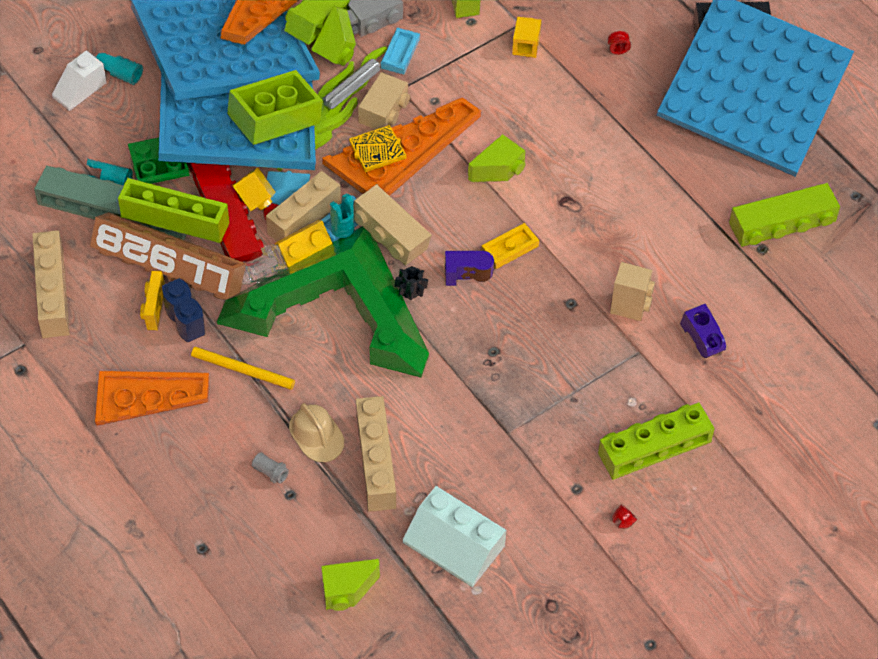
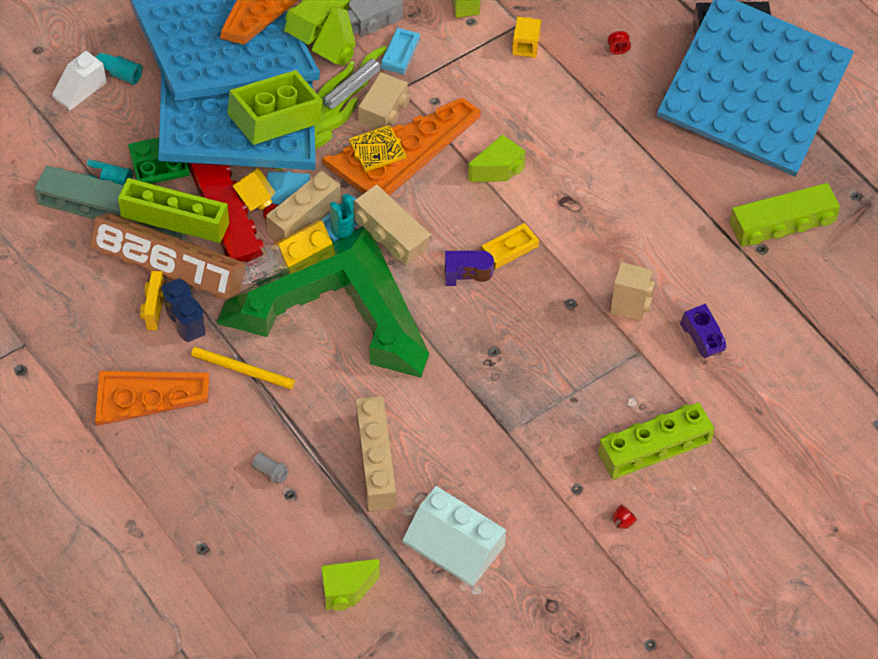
(50, 284): tan brick -> none
(316, 433): tan piece -> none
(411, 282): black gear -> none

